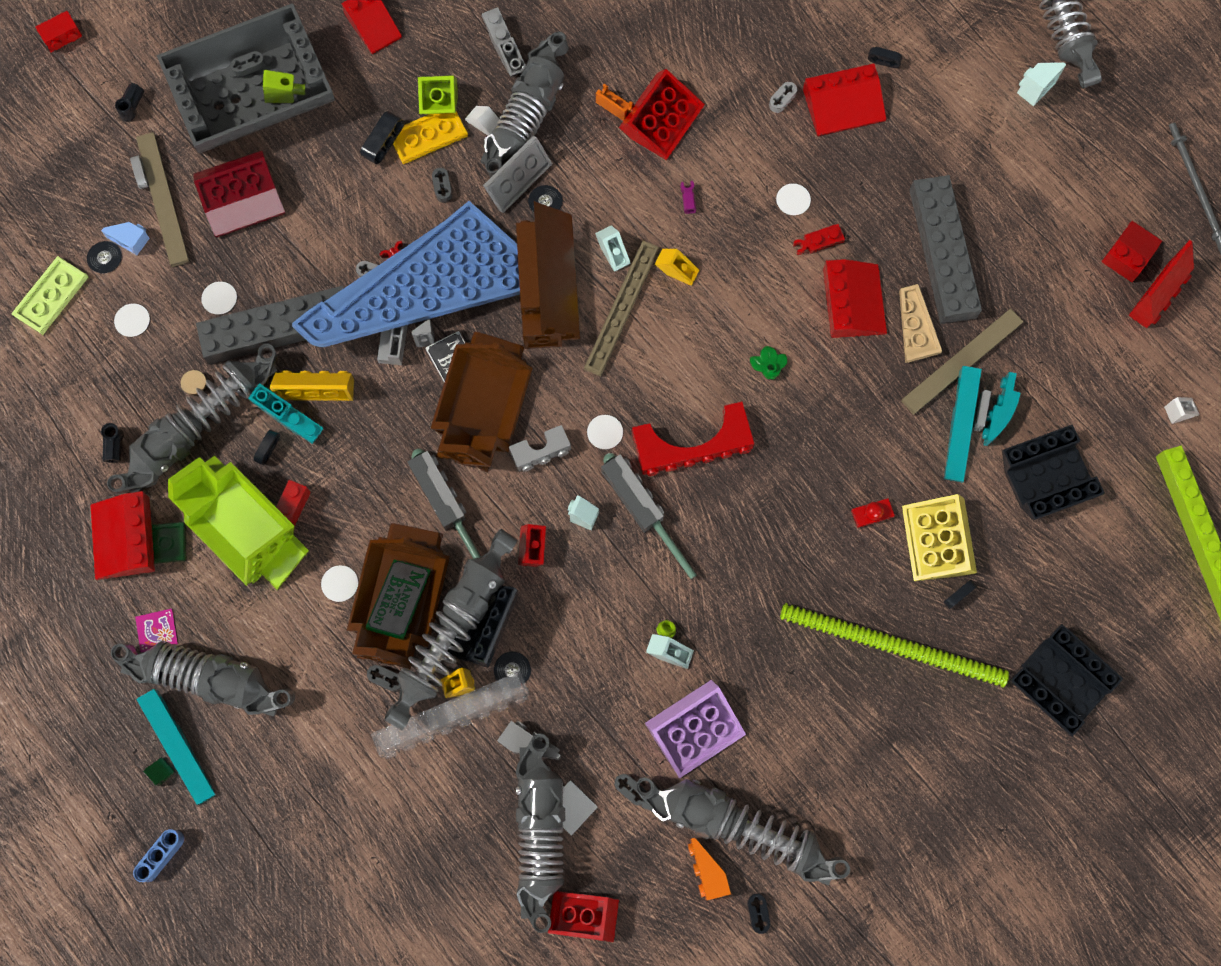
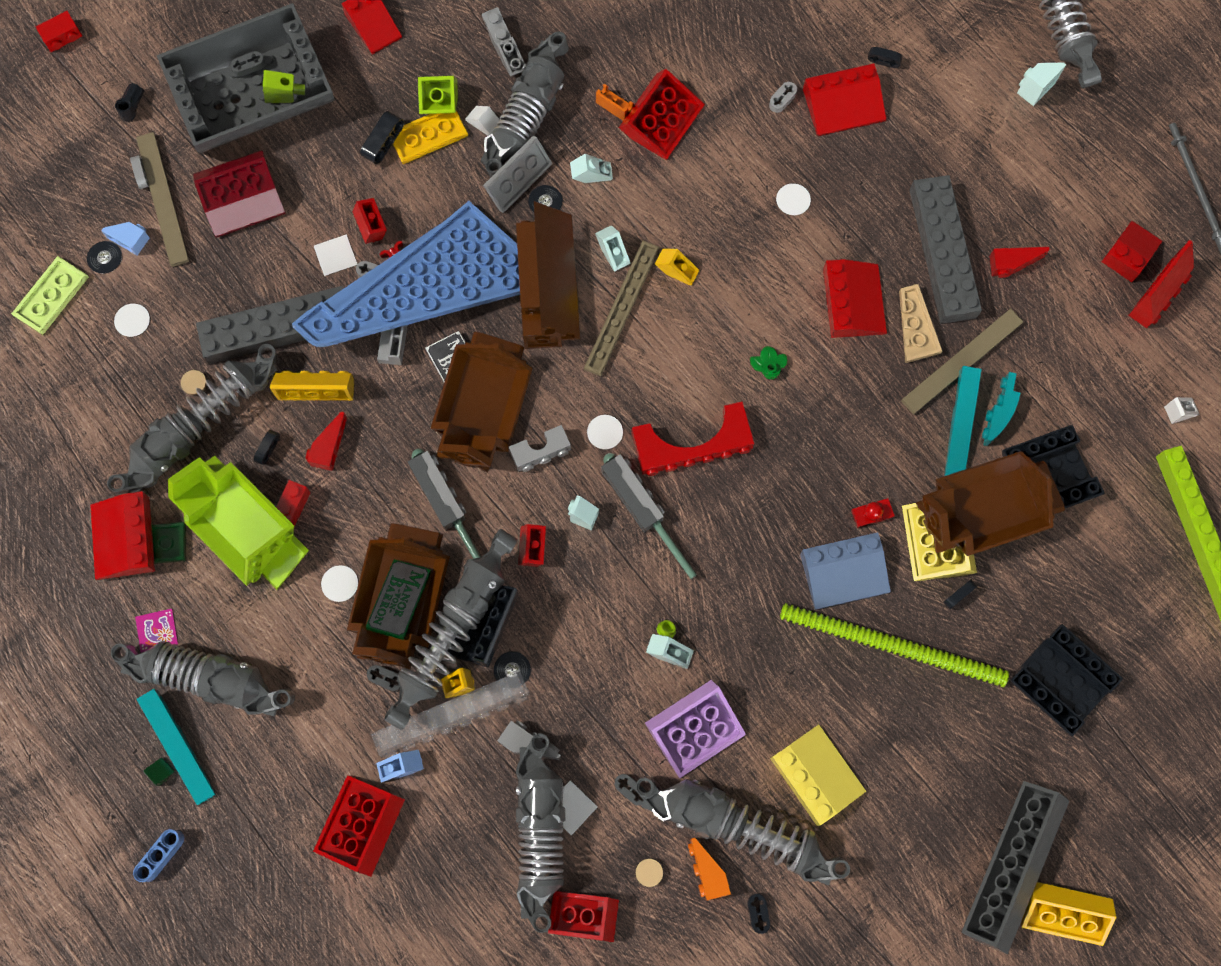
(112, 444): black piece -> none
(219, 298): white sticker -> none
(285, 414): teal slope -> none
(326, 445): none -> red slope
(335, 255): none -> white sticker
(359, 826): none -> red slope
(369, 220): none -> red brick
(400, 765): none -> light blue slope
(424, 334): light grey slope -> none
(445, 184): dark grey beam -> none
(591, 169): none -> light aqua slope
(649, 872): none -> tan piece
(688, 198): magenta bar -> none
(818, 775): none -> light yellow slope
(820, 239): red plate -> none
(846, 571): none -> sand blue slope
(982, 410): light grey tile -> none
(991, 504): none -> reddish brown panel
(1011, 260): none -> red slope
(1015, 867): none -> dark grey brick
(1069, 914): none -> yellow slope

